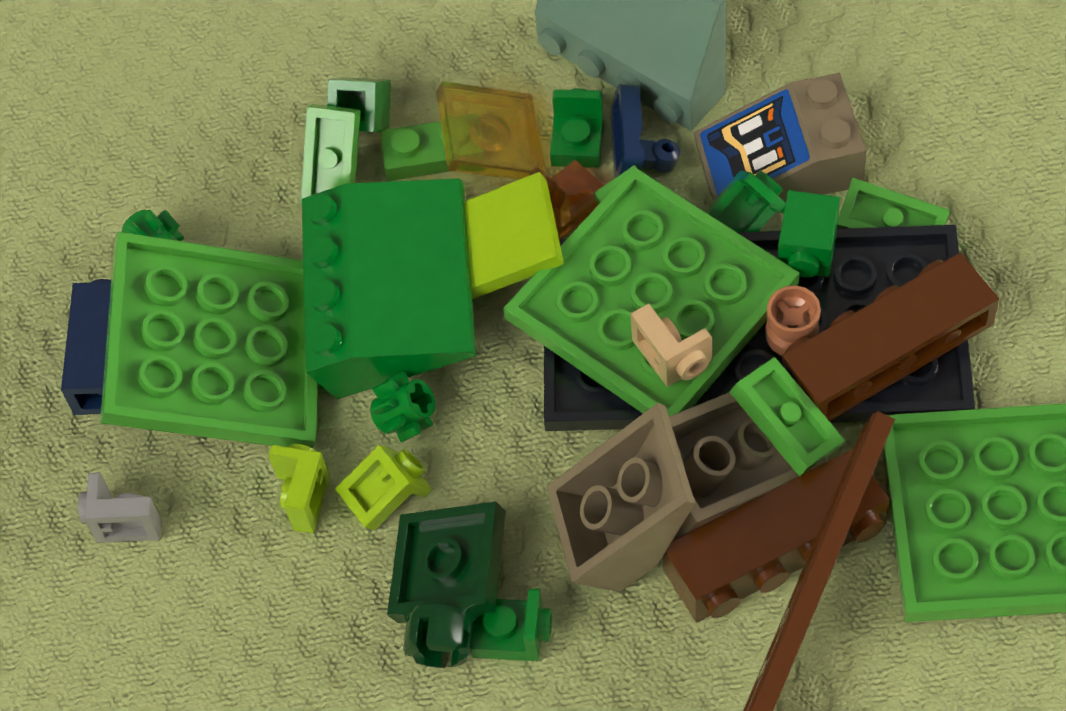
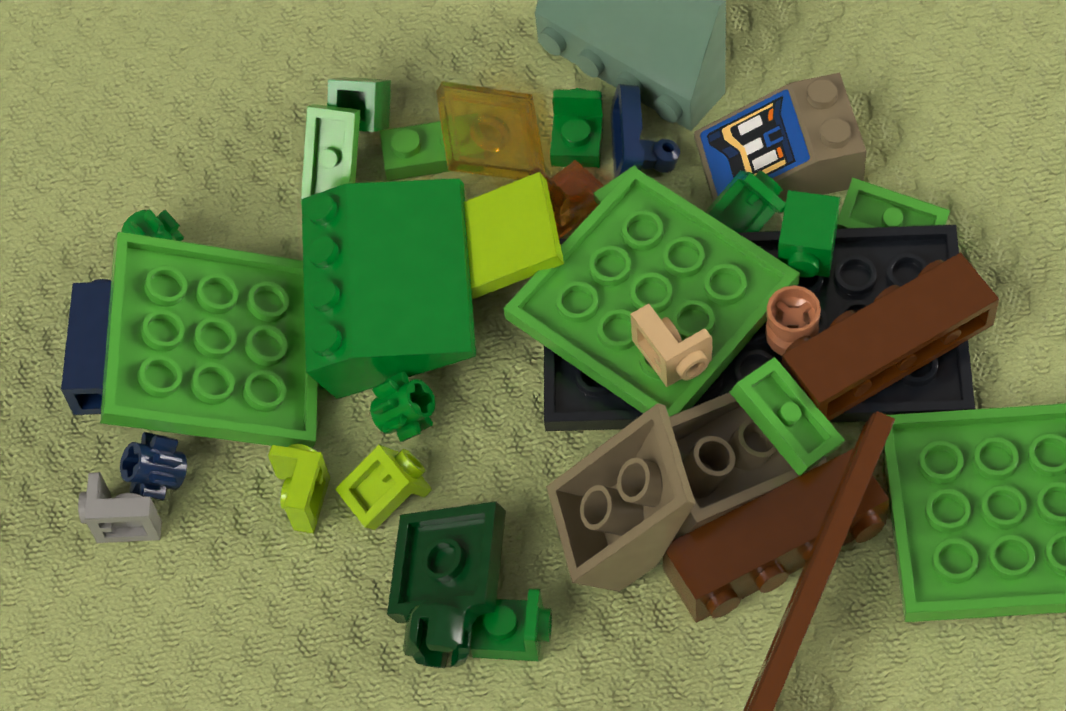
(153, 466): none -> dark blue gear

